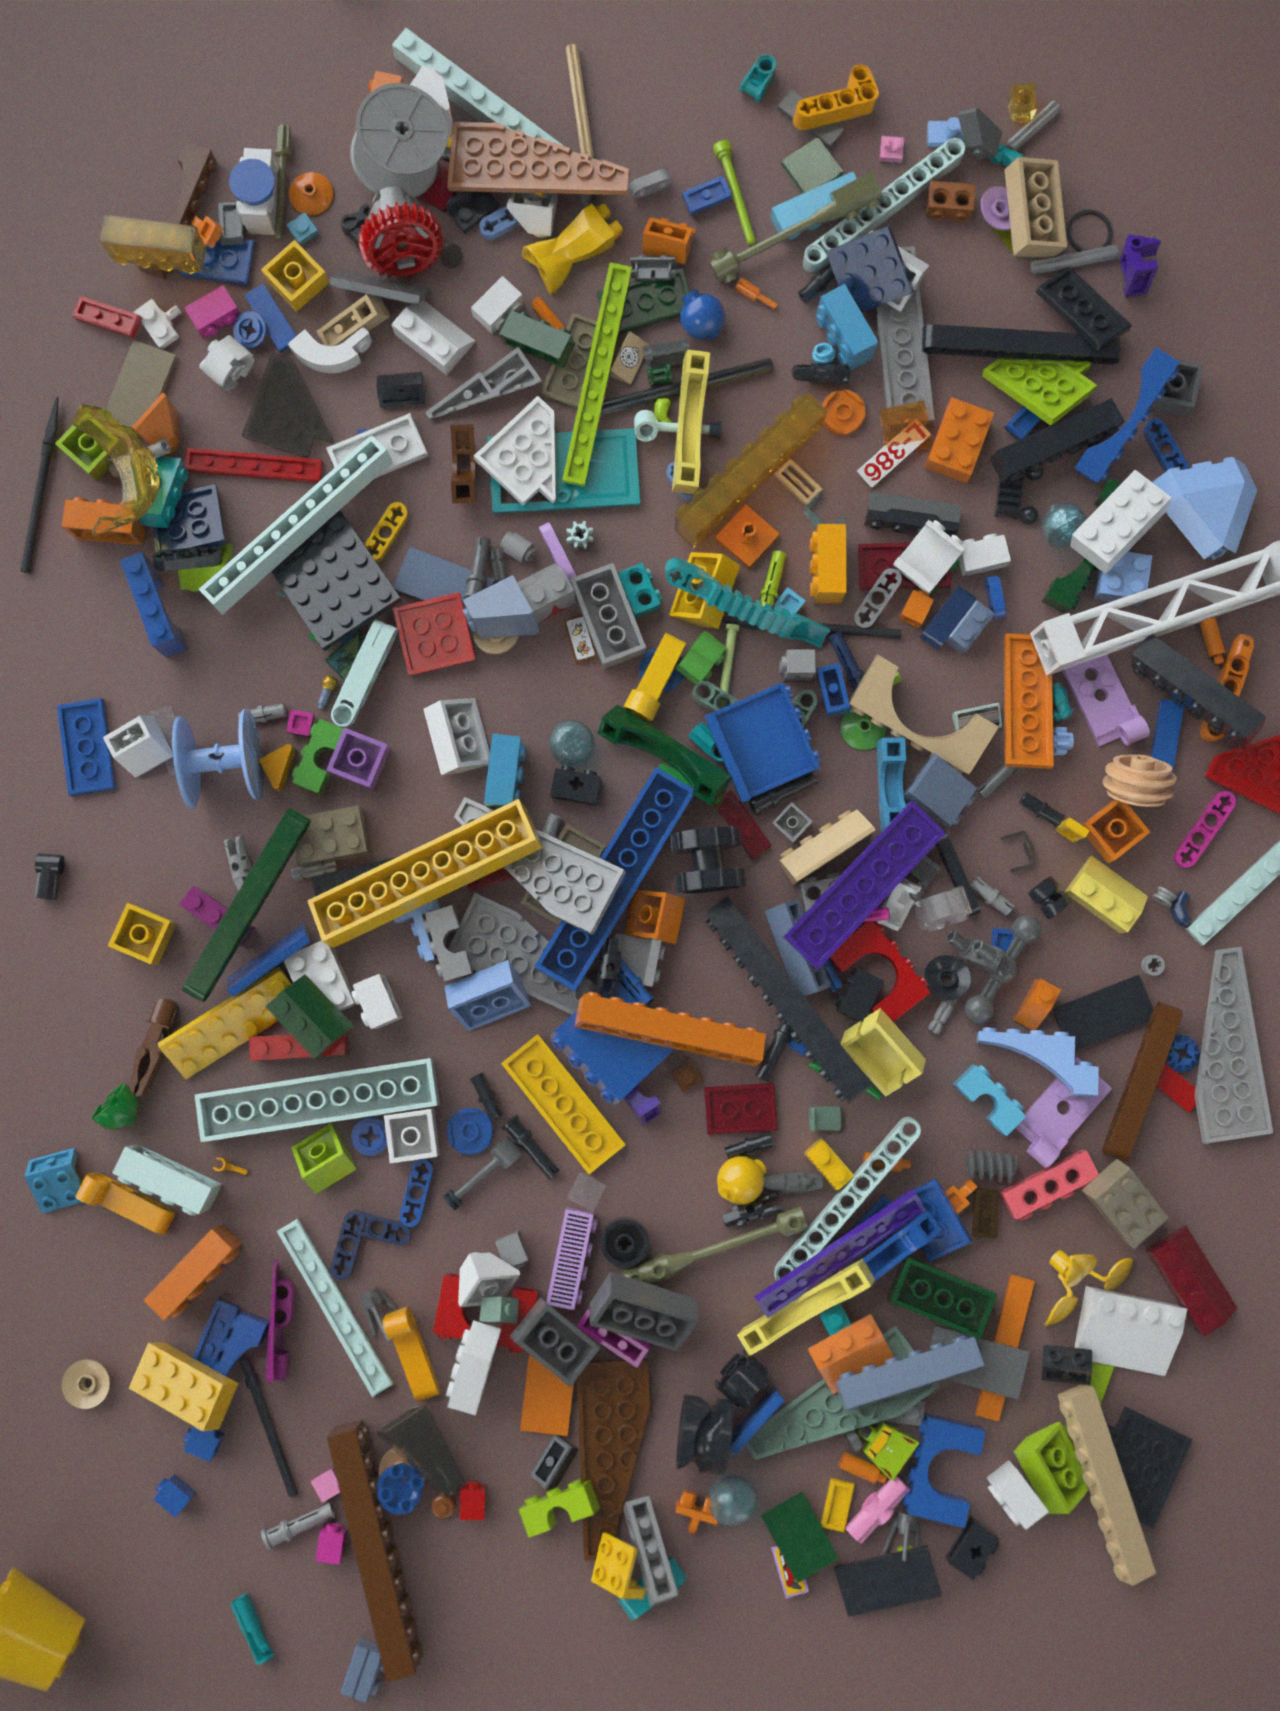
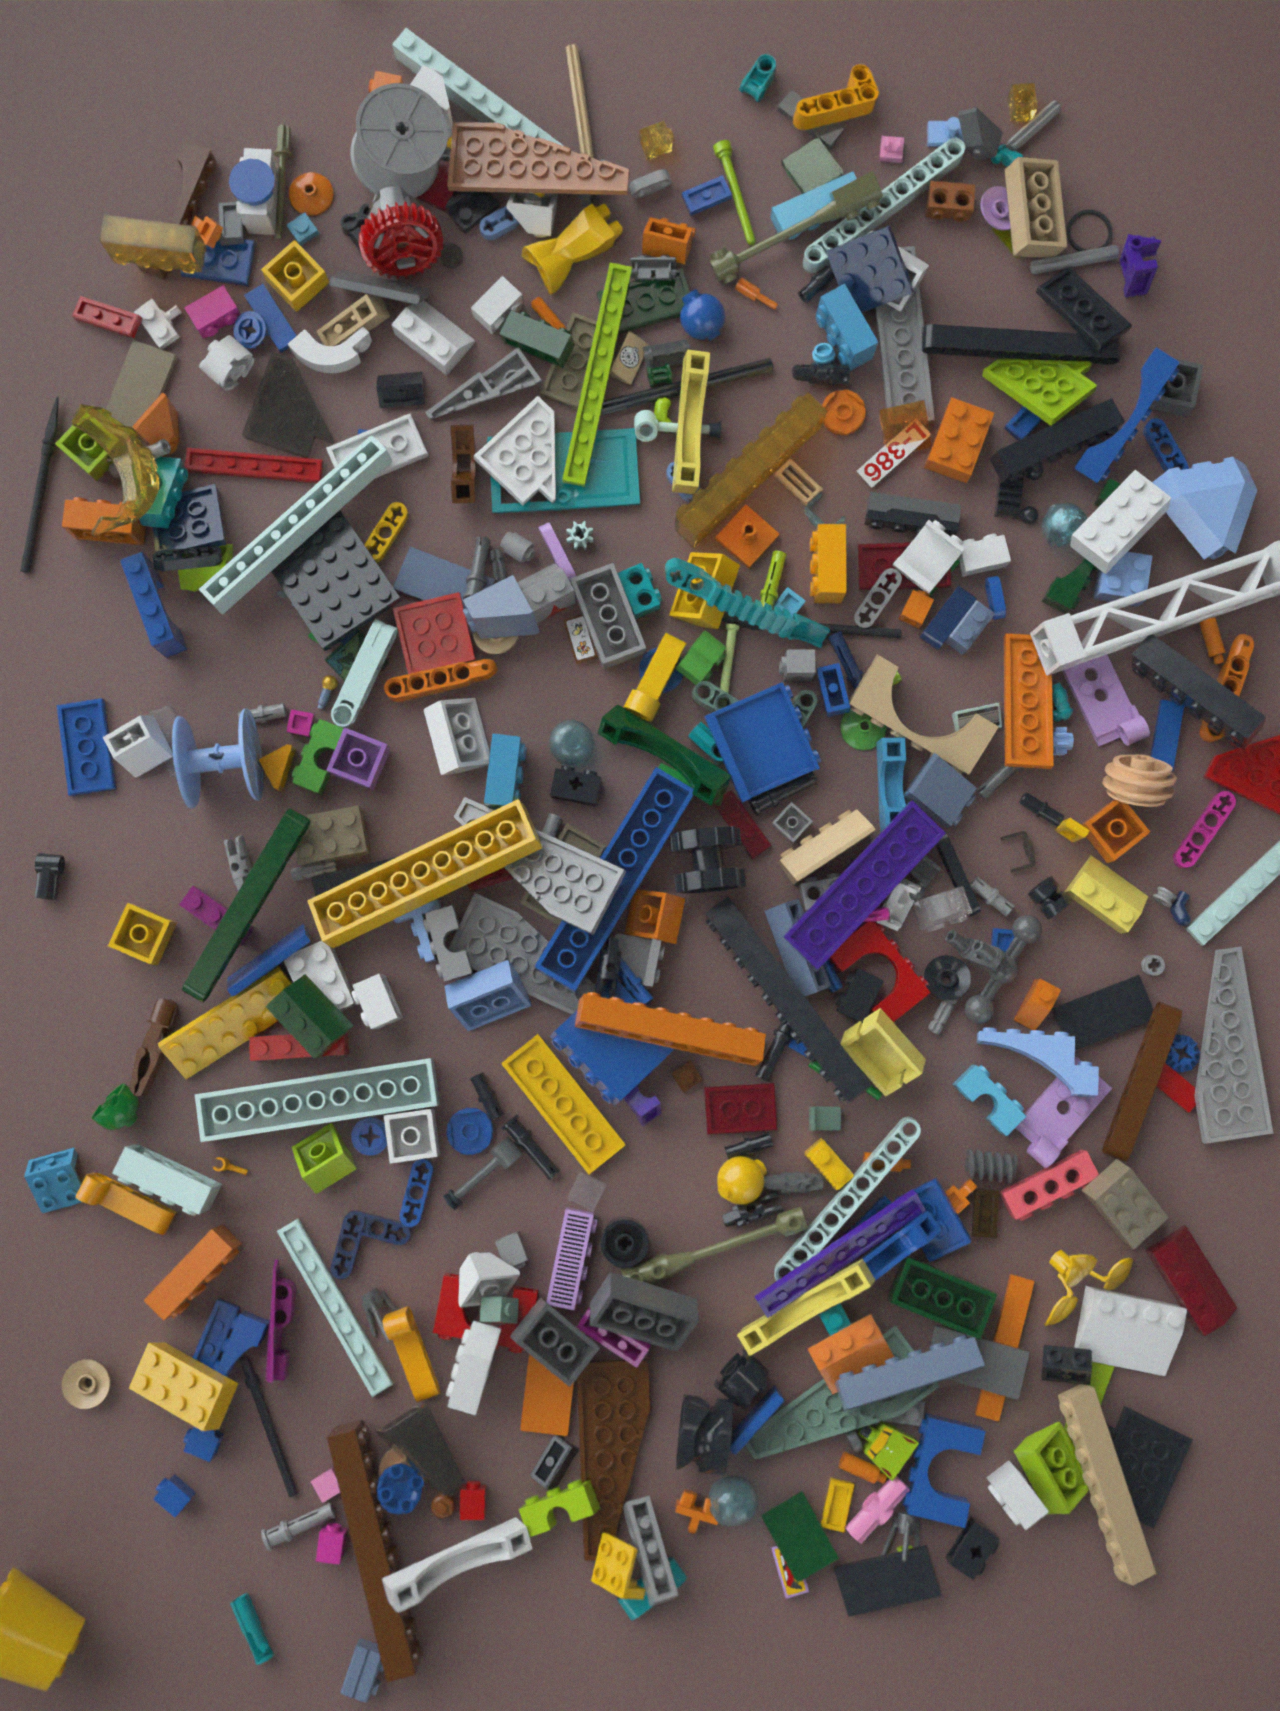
(416, 1581): none -> white arch
(476, 674): none -> orange piece
(656, 140): none -> clear yellow brick

